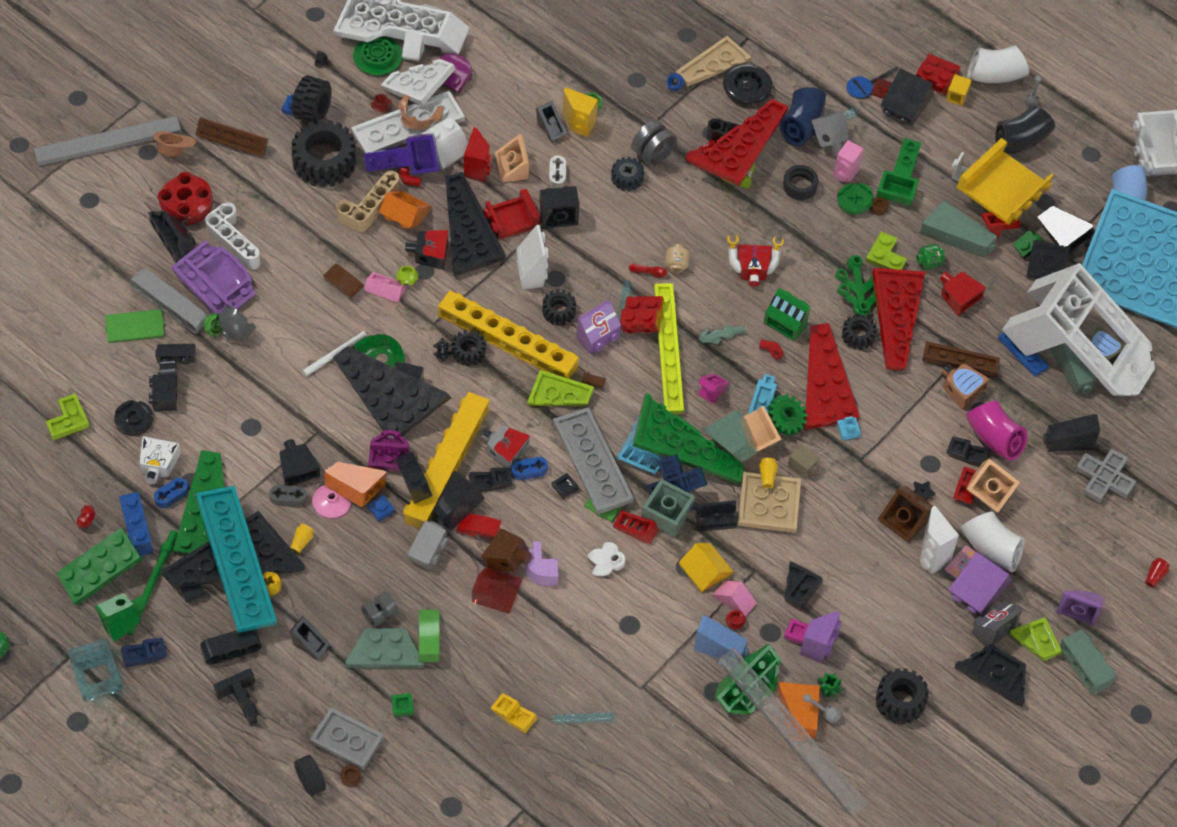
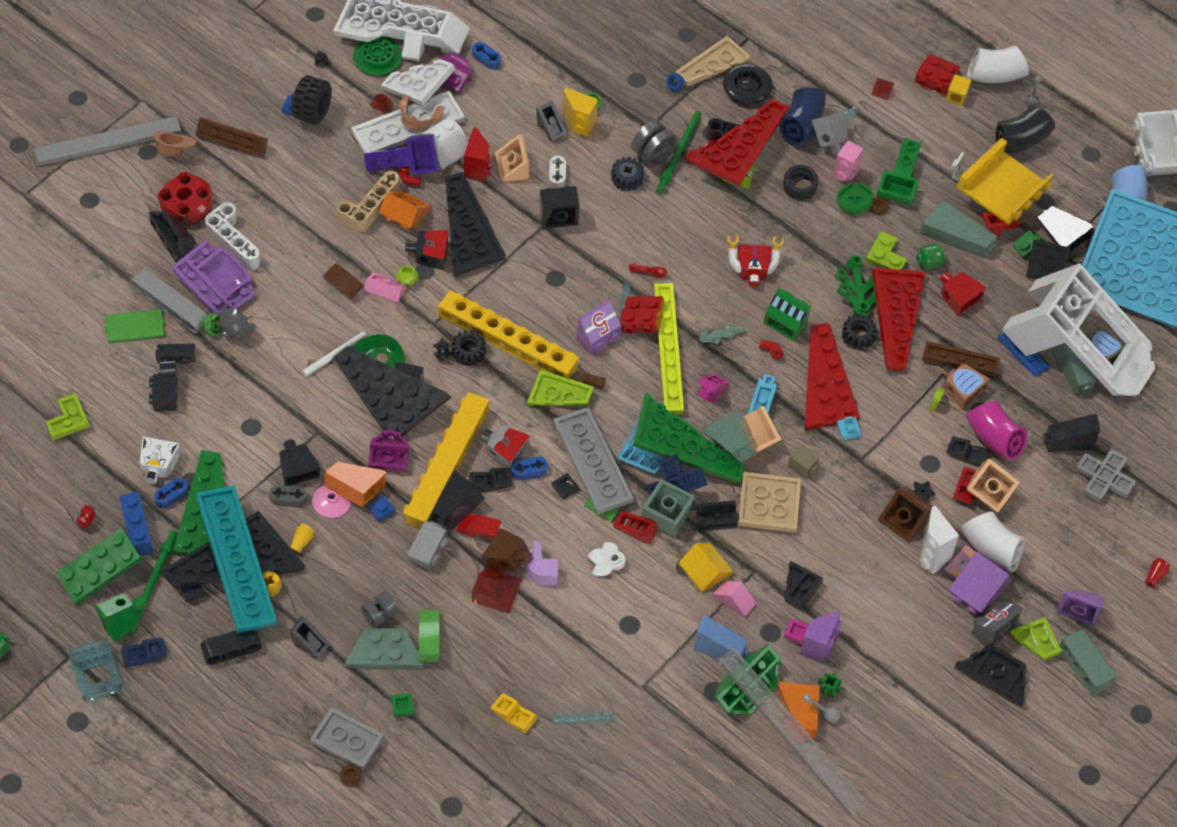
(133, 418): black tile -> none
(237, 685): black bracket -> none
(310, 775): black tyre -> none
(324, 170): black tyre -> none
(413, 477): black slope -> none
(487, 55): none -> blue beam
(512, 215): red panel -> none
(532, 260): white slope -> none
(559, 298): black tyre -> none
(667, 175): none -> green bar
(677, 258): tan head -> none
(735, 619): red plate -> none
(768, 469): yellow cone -> none
(795, 417): green gear -> none
(862, 87): blue piece -> none
(897, 709): black tyre -> none
(907, 97): black slope -> none
(936, 399): none -> lime tile

